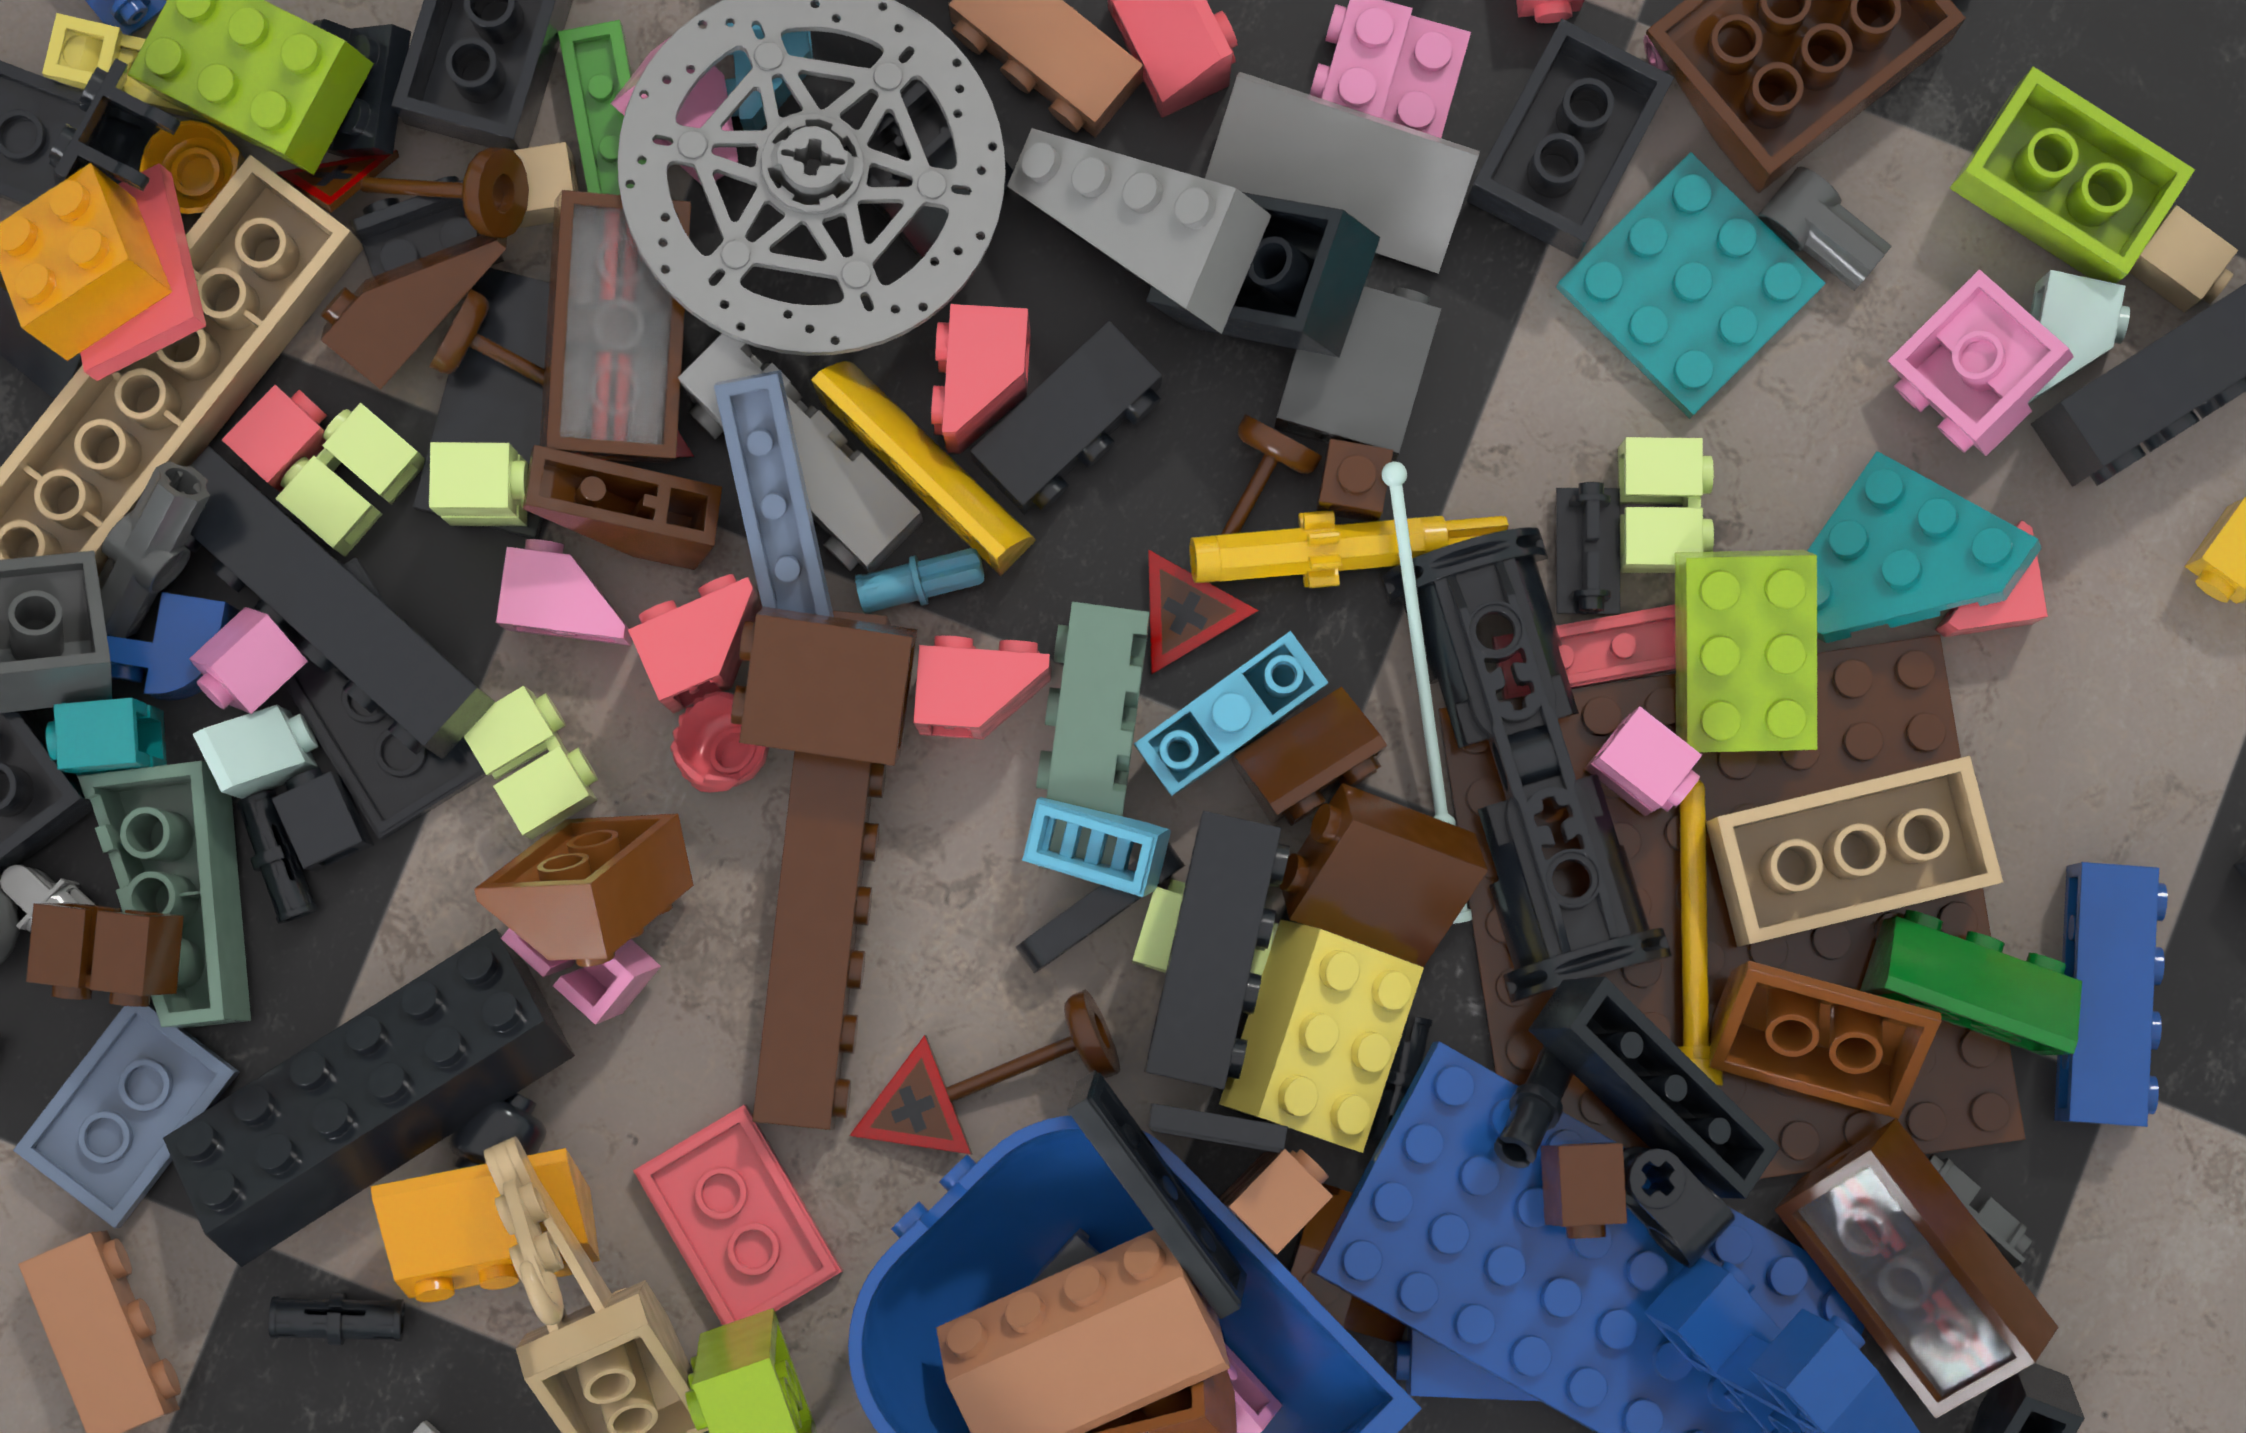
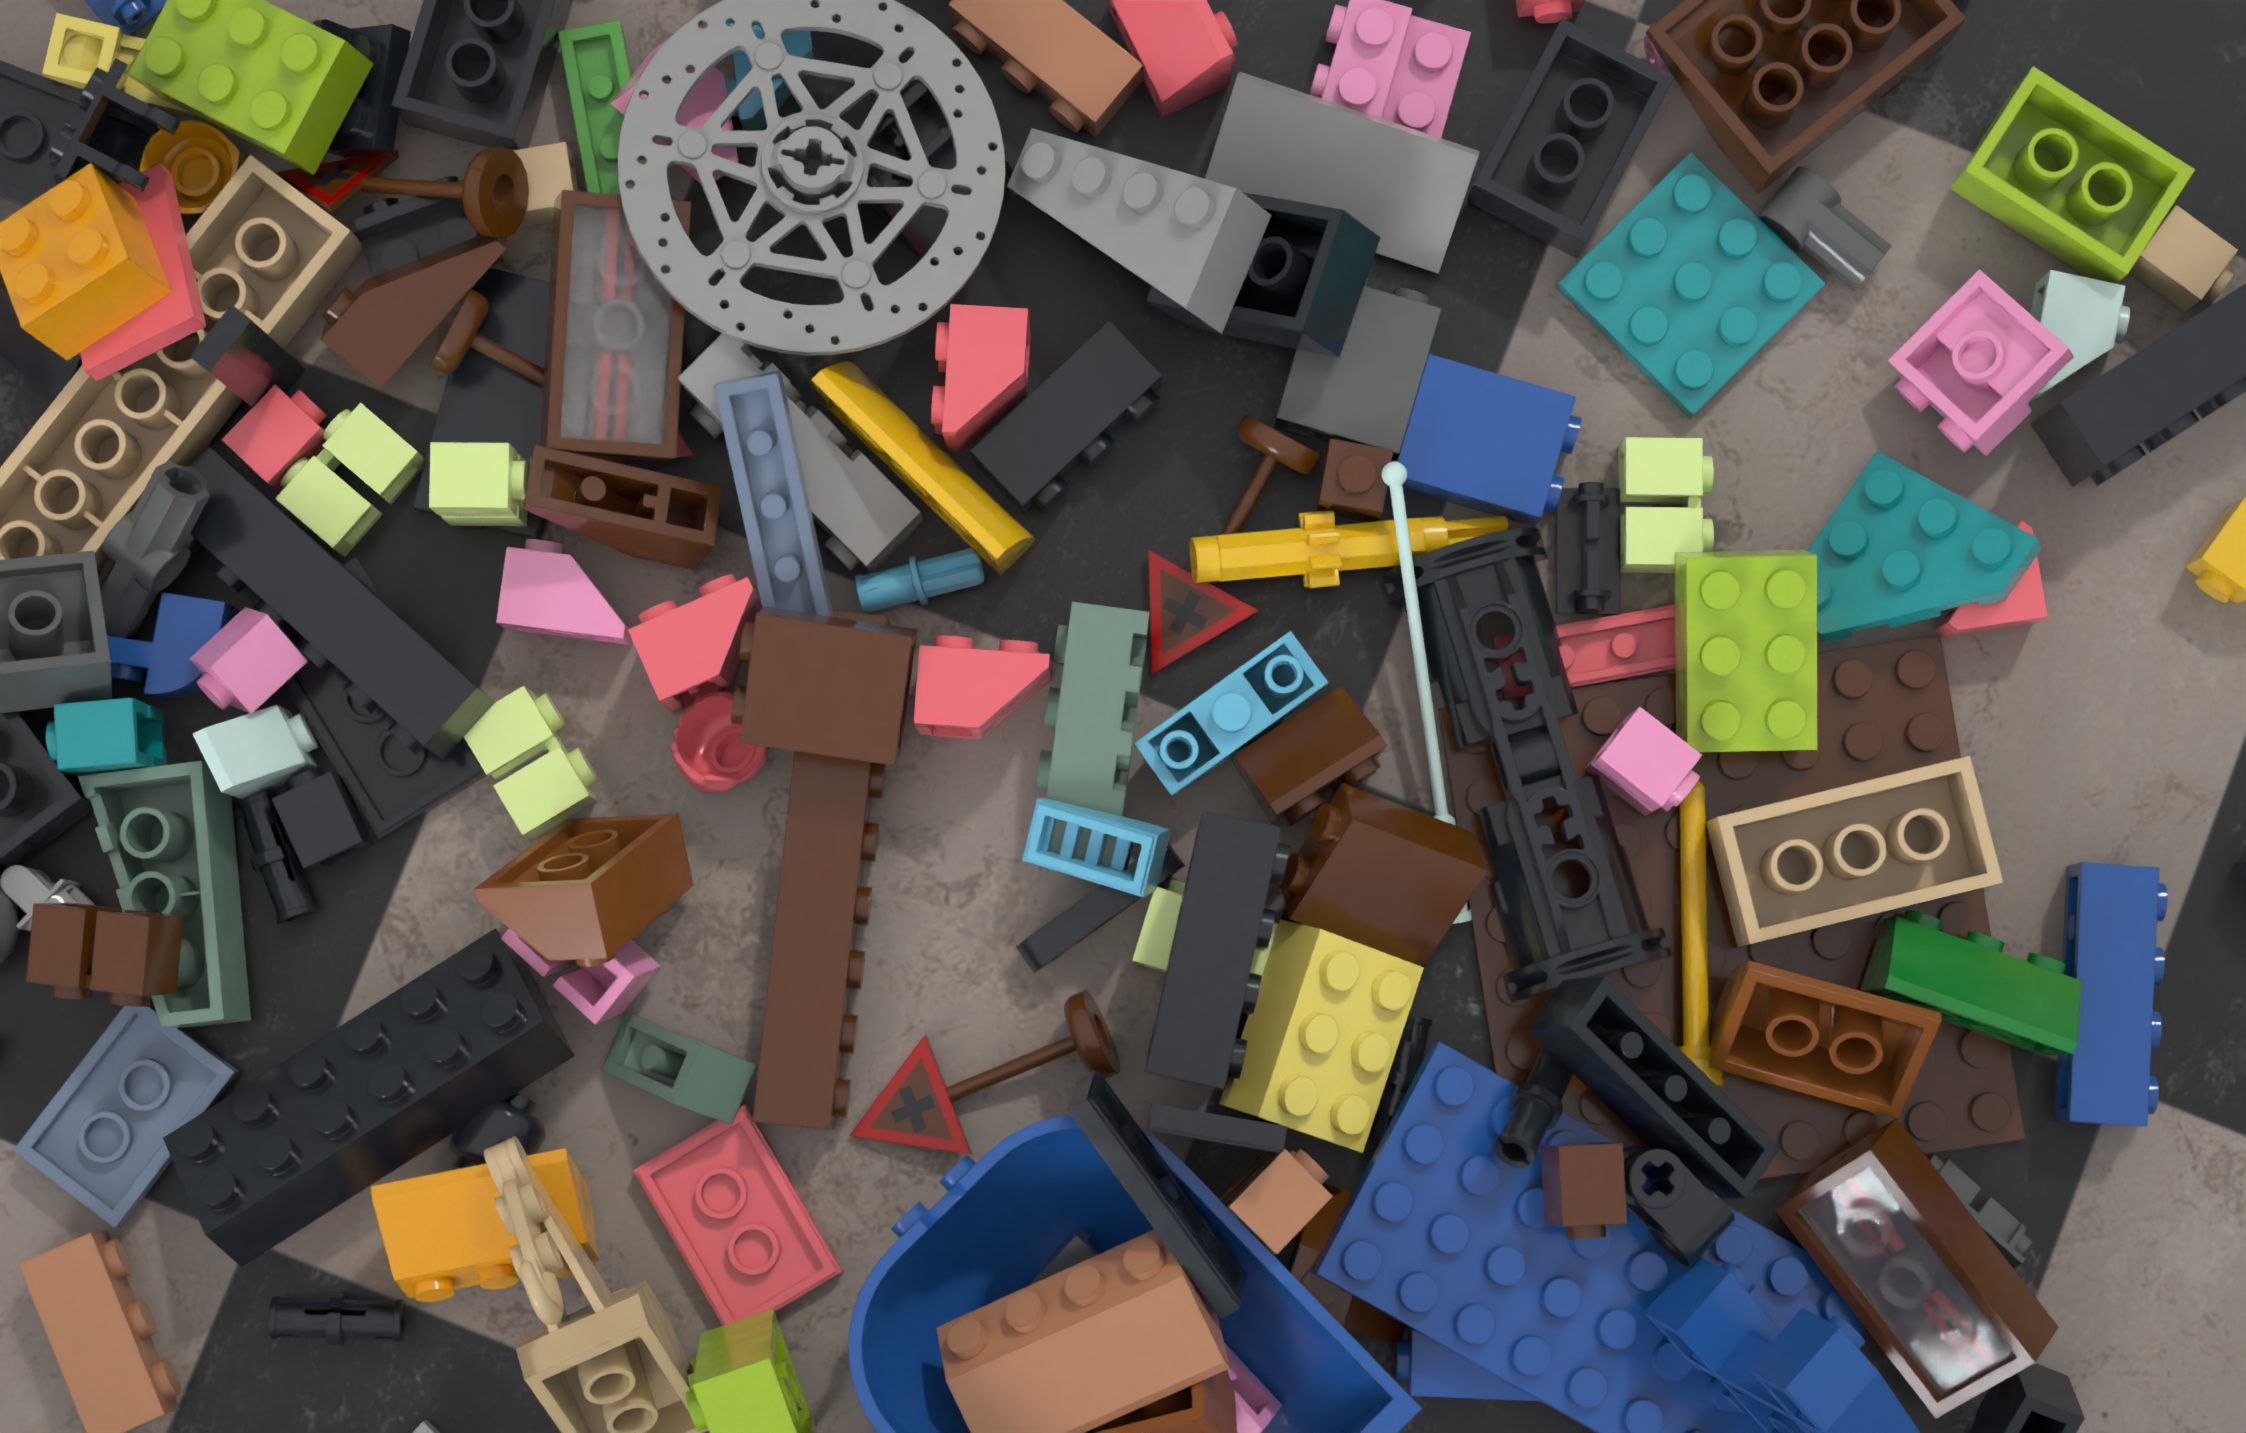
(246, 358): none -> black tile
(678, 1068): none -> sand green slope
(1487, 441): none -> blue brick

